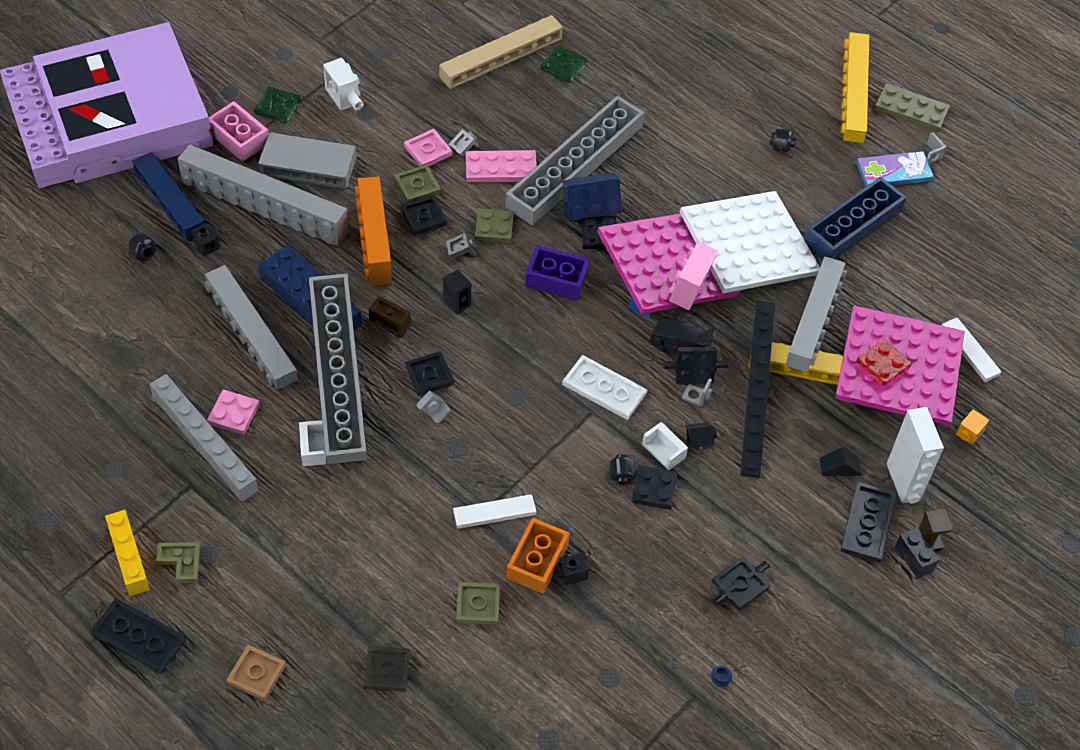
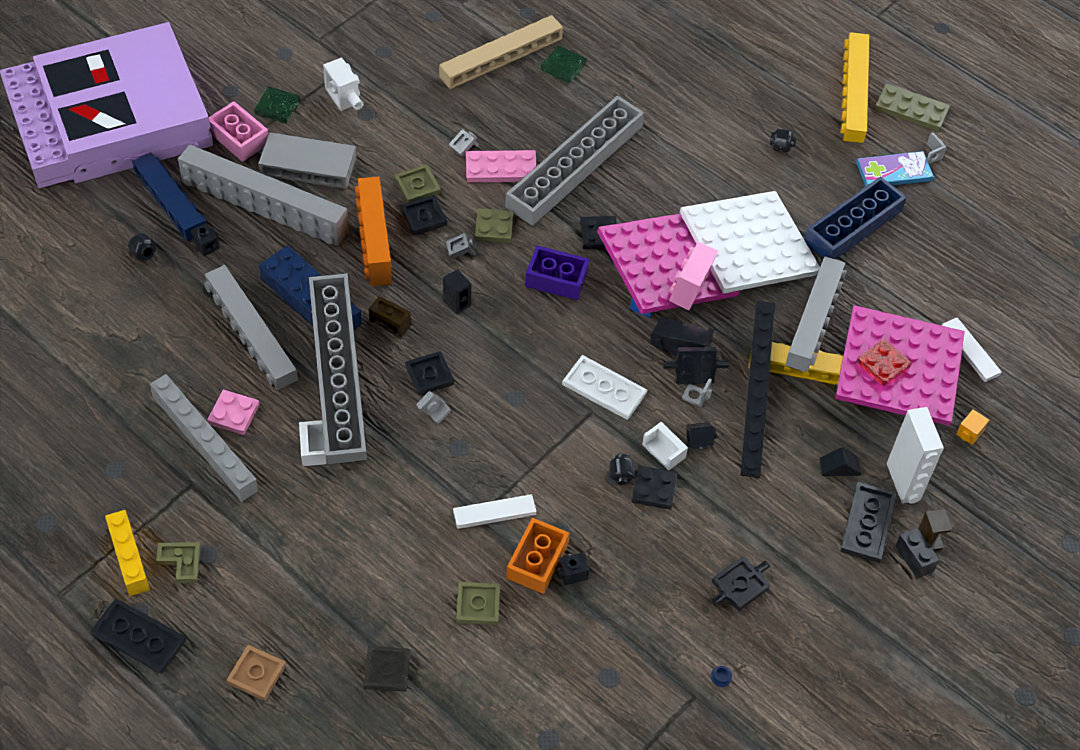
(428, 148): bright pink plate -> none
(592, 196): dark blue brick -> none

